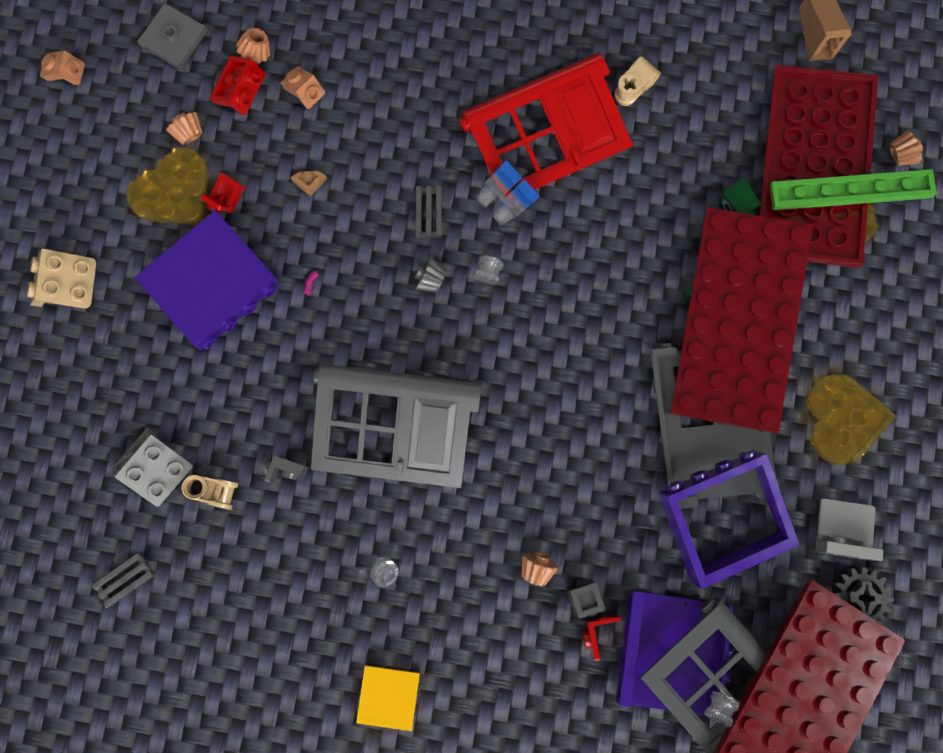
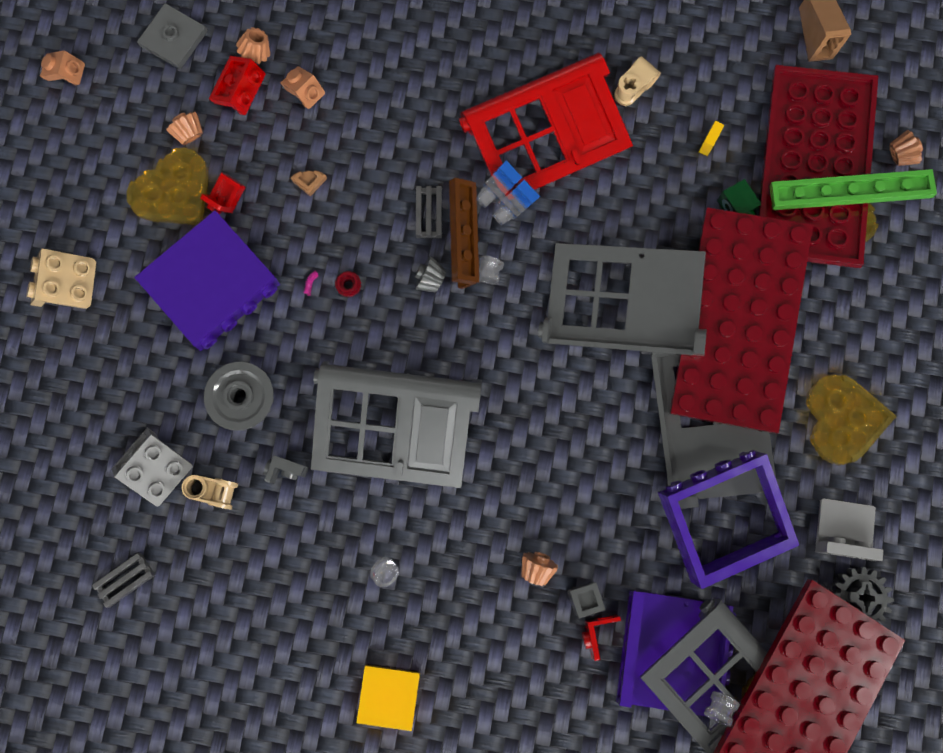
(222, 392): none -> dark grey gear
(345, 277): none -> dark red plate
(464, 232): none -> reddish brown panel
(660, 306): none -> dark grey door
(711, 138): none -> yellow tile

